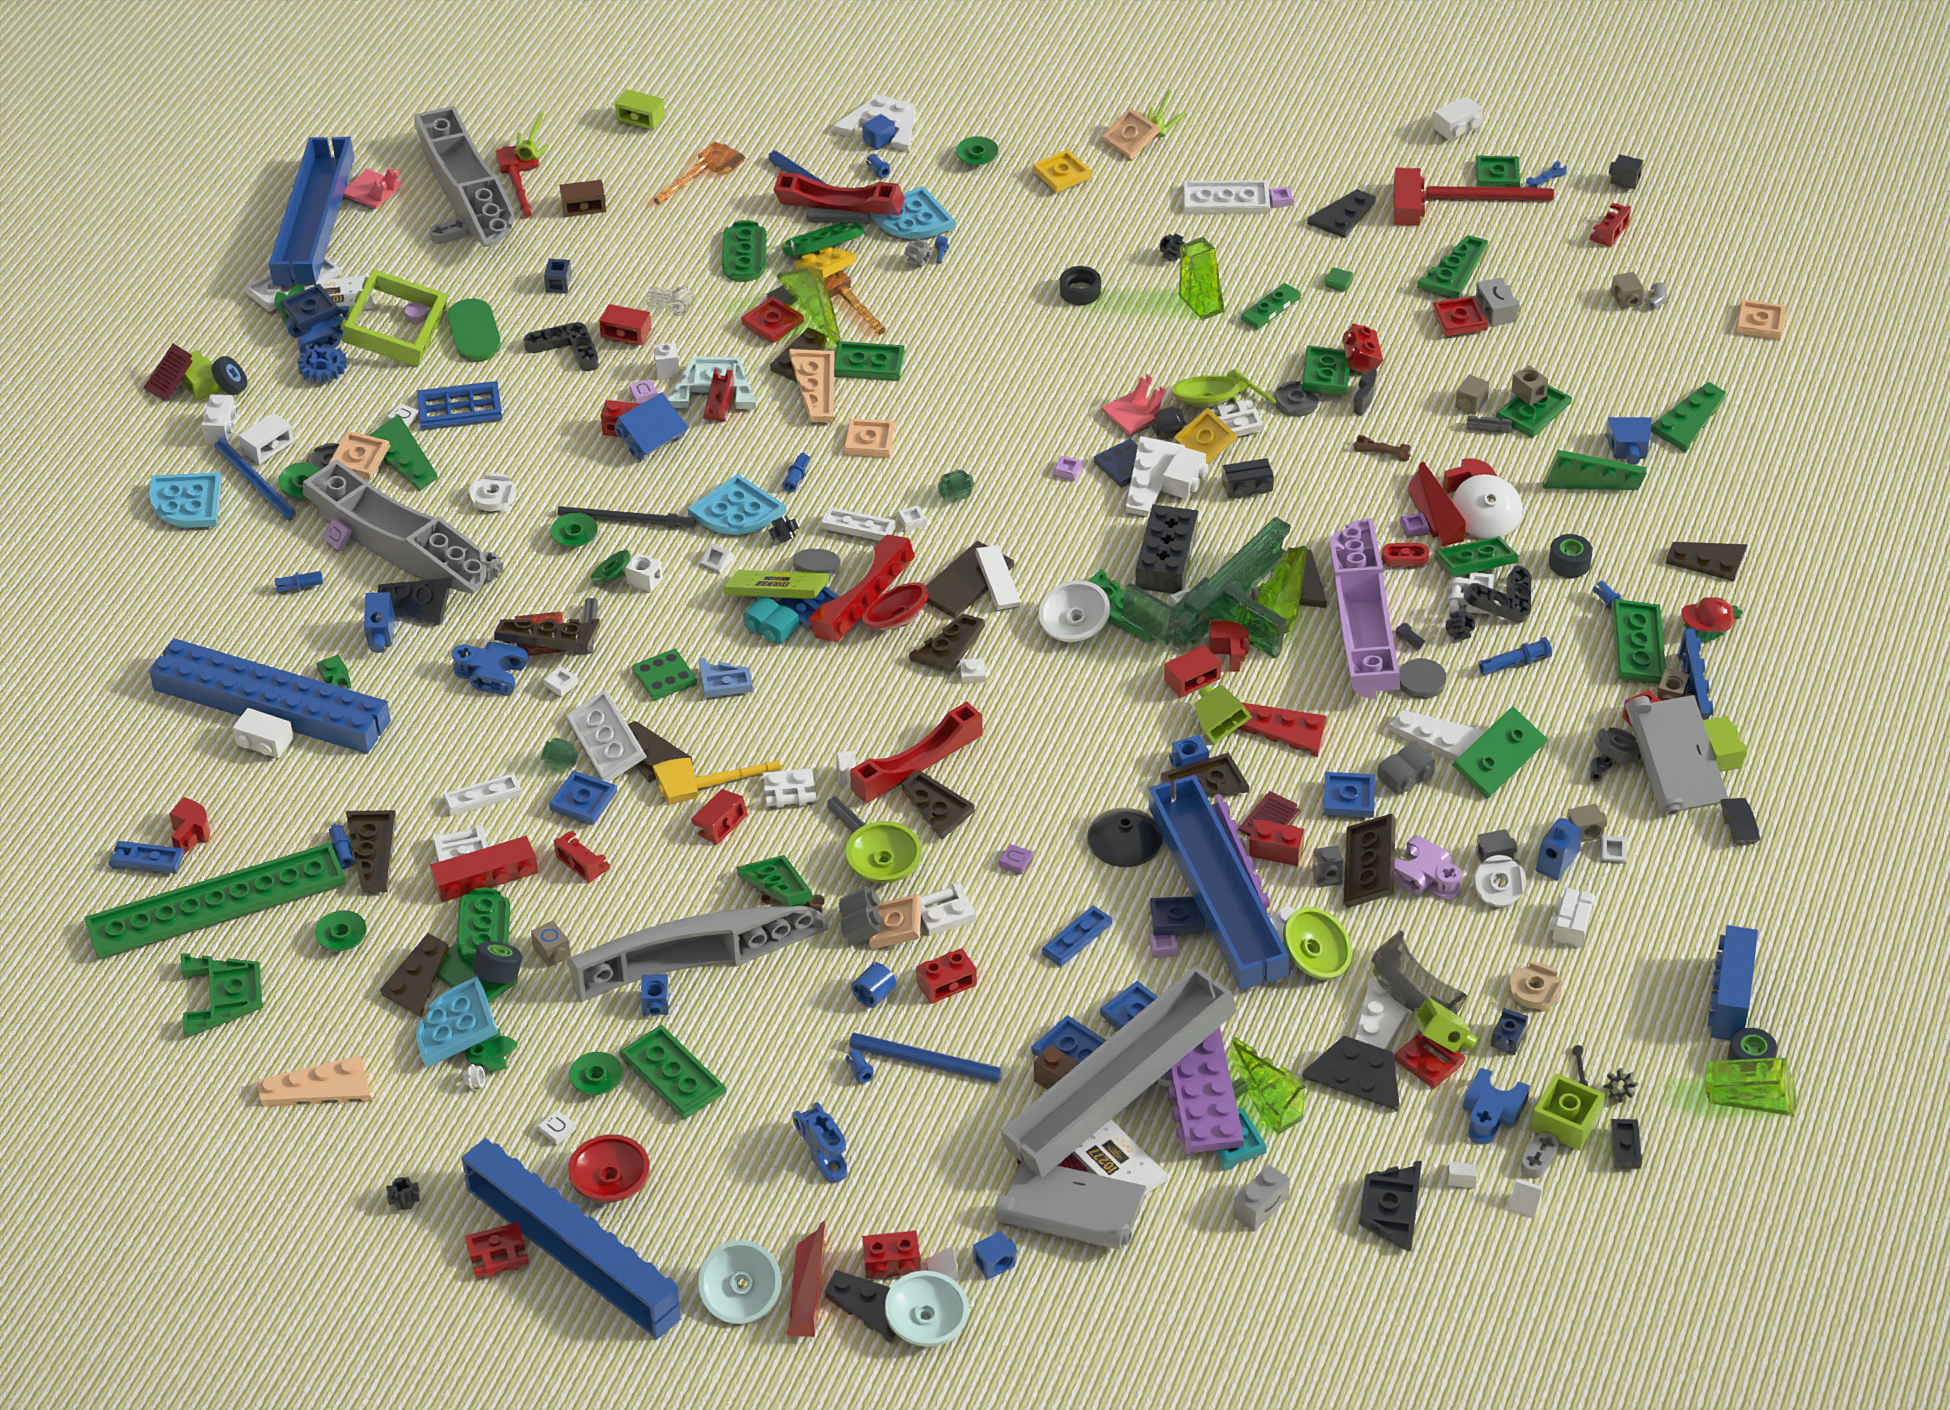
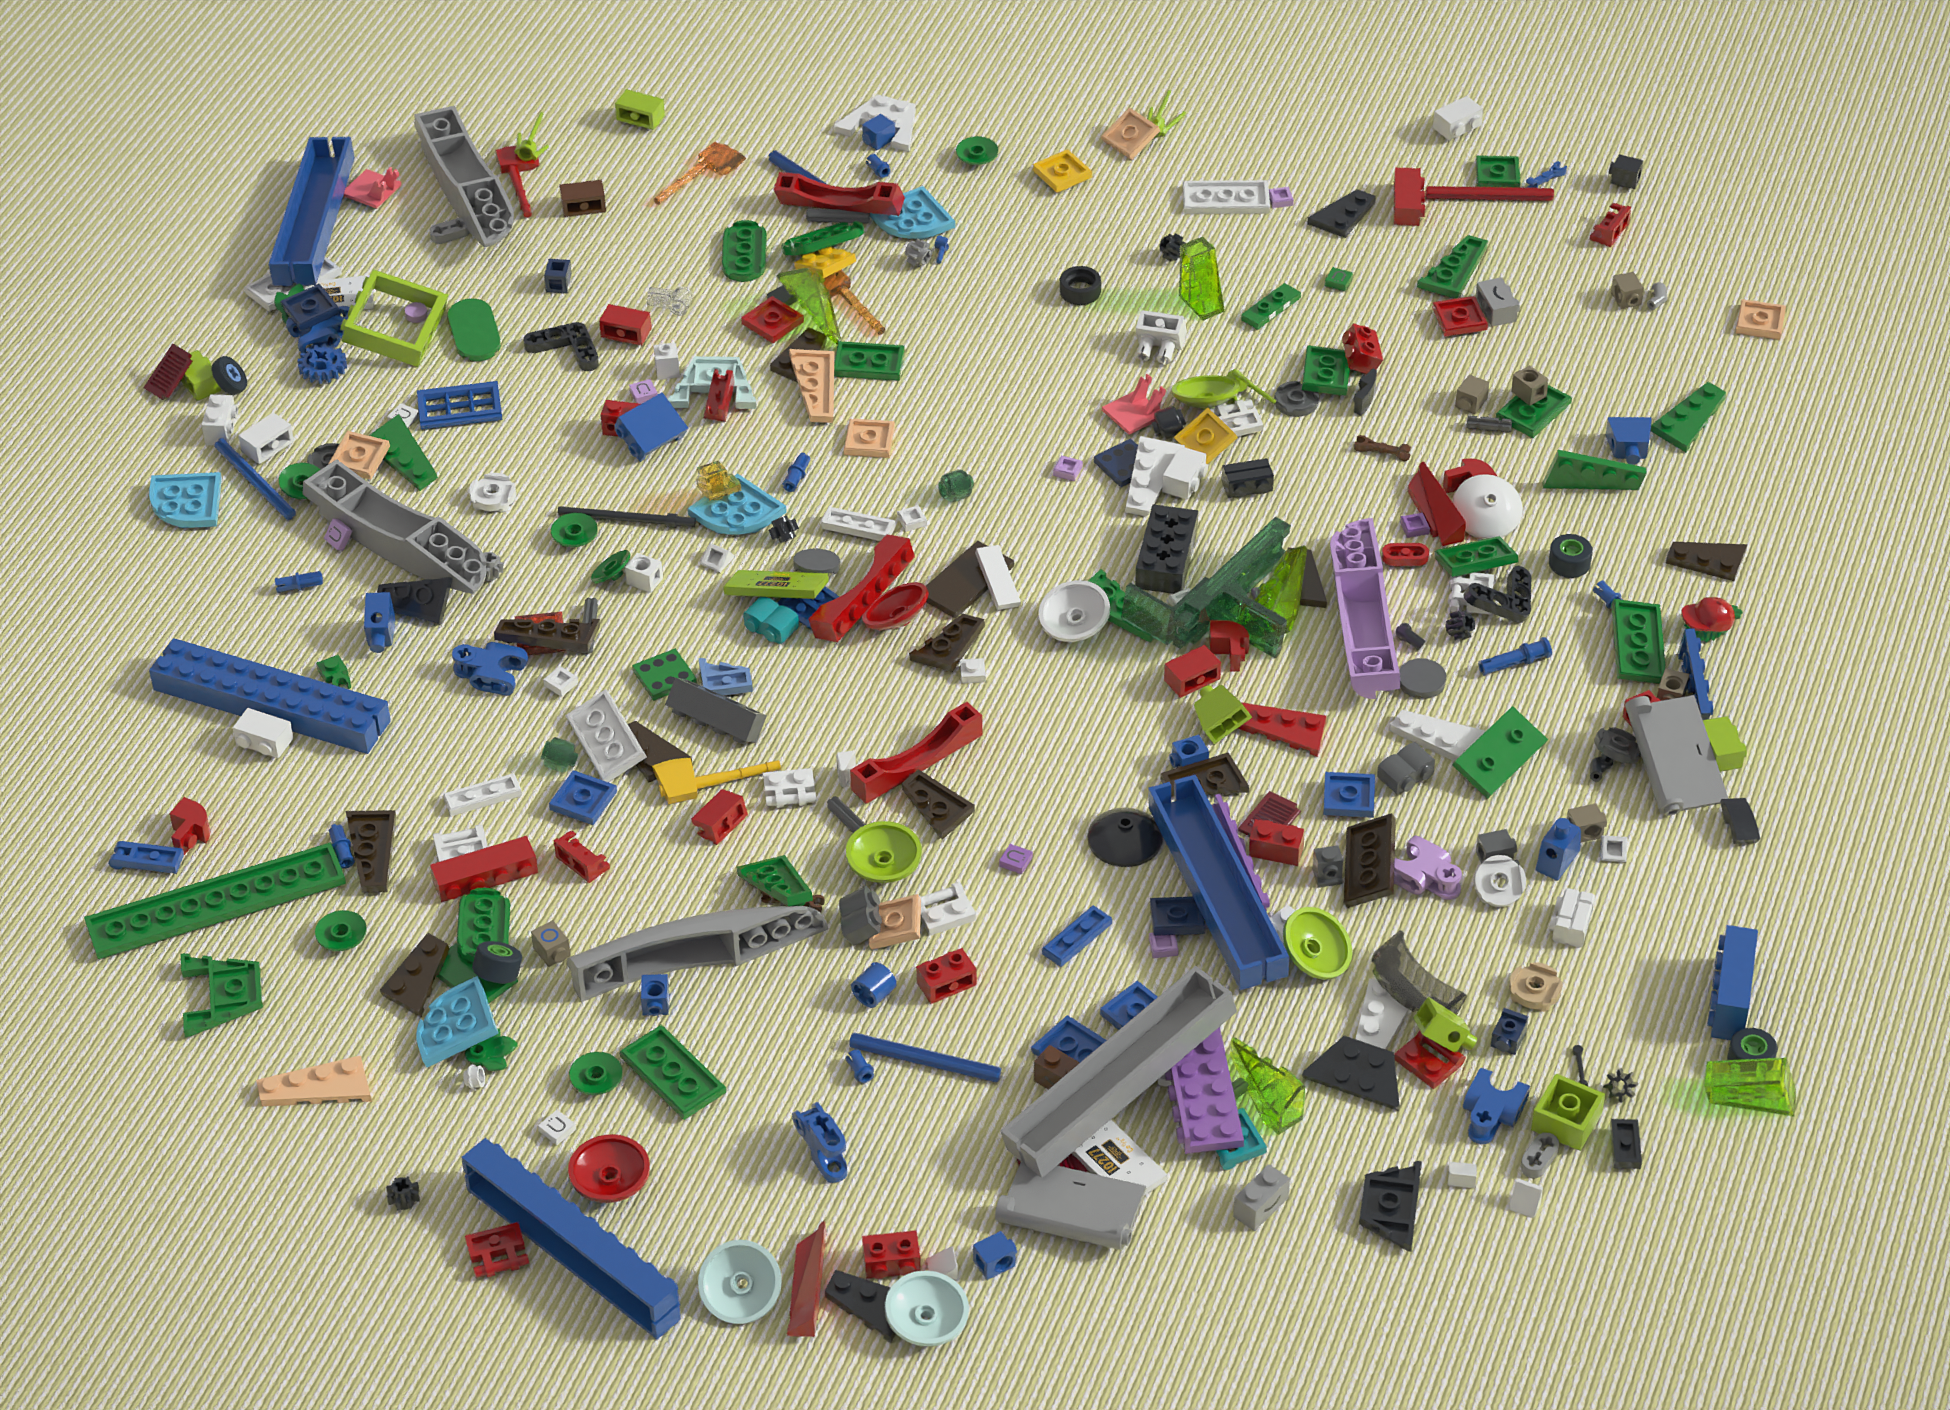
(715, 481): none -> clear yellow brick
(715, 710): none -> dark grey brick
(1159, 330): none -> white brick

